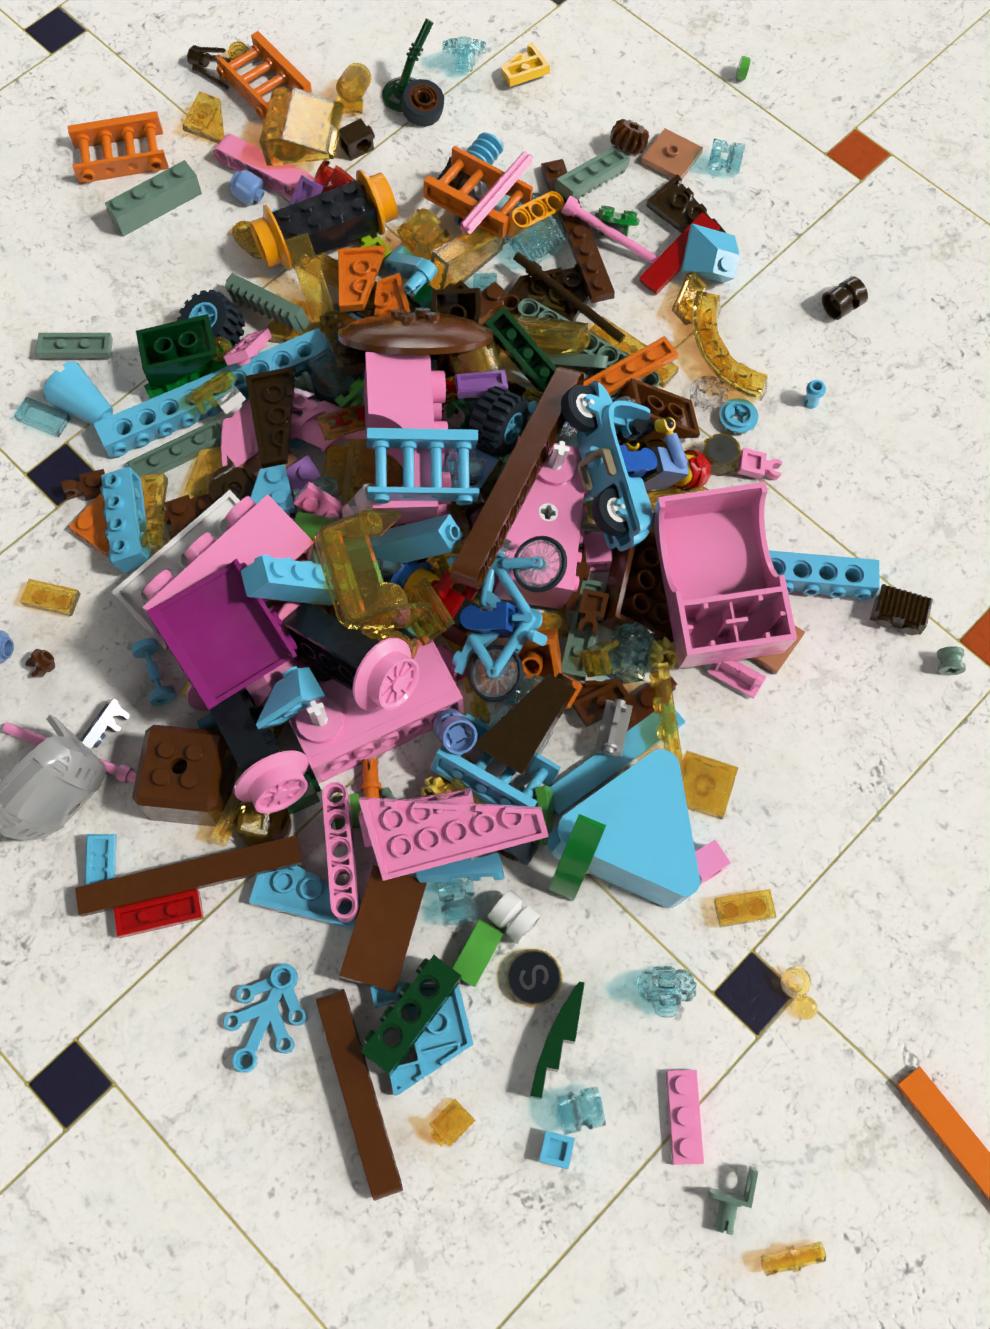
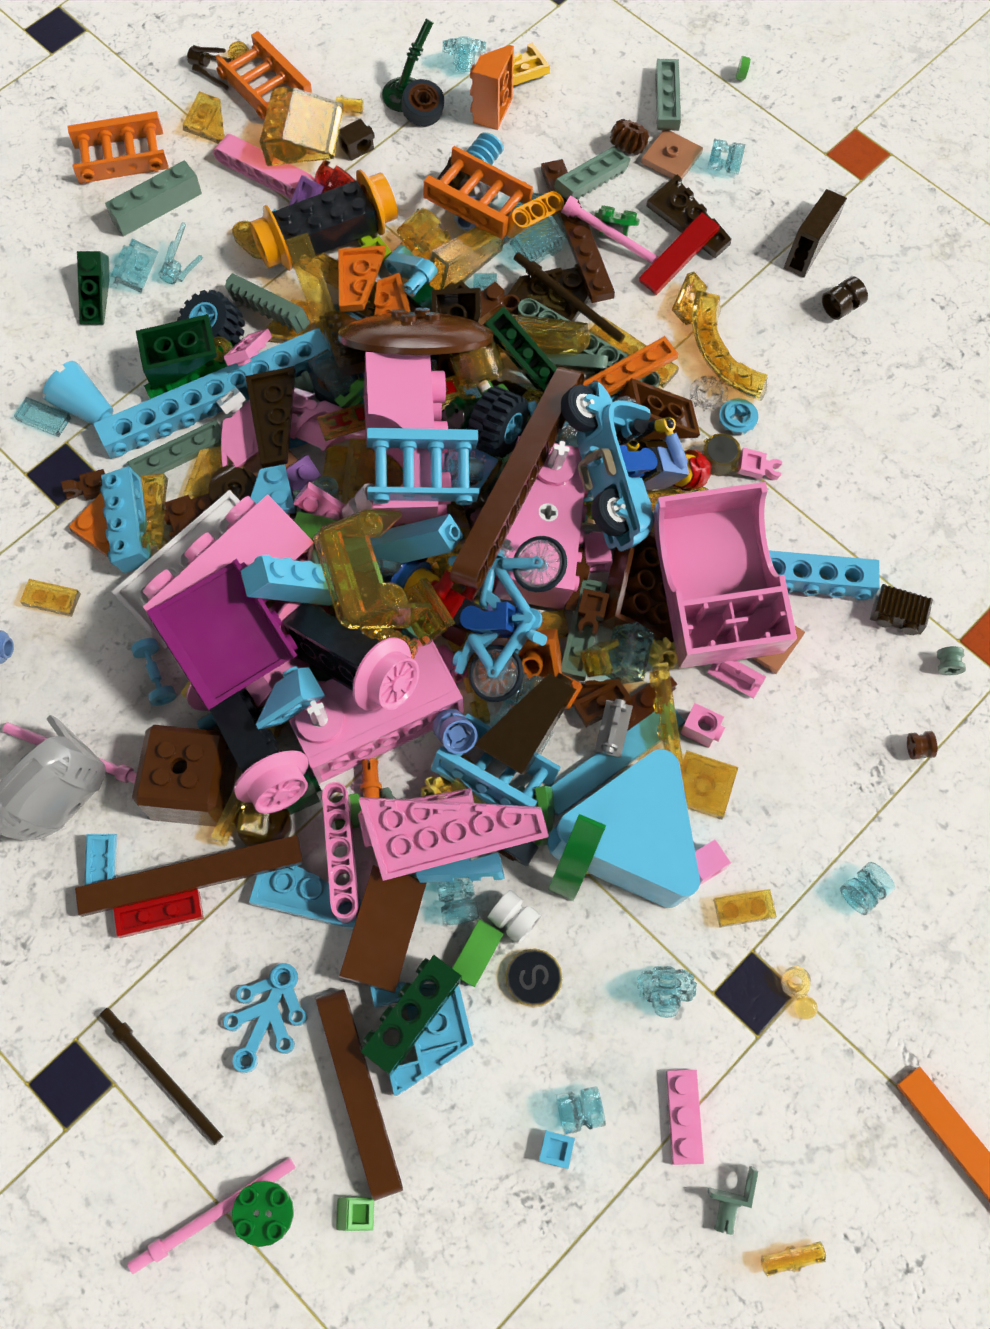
(42, 660): reddish brown plate -> none
(74, 345): sand green plate -> none
(92, 286): none -> dark green slope
(94, 734): plate -> none
(123, 1034): none -> dark brown bar
(135, 265): none -> clear light blue bracket
(160, 1248): none -> bright pink bar
(171, 268): none -> clear light blue plant
(219, 383): clear yellow plate -> none
(247, 187): medium blue head -> none
(262, 1229): none -> green plate
(353, 83): clear yellow piece -> none
(355, 1214): none -> bright green slope
(451, 1124): clear yellow bracket -> none
(475, 384): medium lavender tile -> none
(492, 86): none -> orange slope
(494, 195): bright pink axle -> none
(562, 1031): dark green slope -> none
(668, 94): none -> sand green gear
(693, 731): none -> bright pink brick
(710, 254): medium azure slope -> none
(814, 232): none -> dark brown slope
(815, 390): medium azure pin -> none
(864, 891): none -> clear light blue wheel
(922, 745): none -> reddish brown wheel

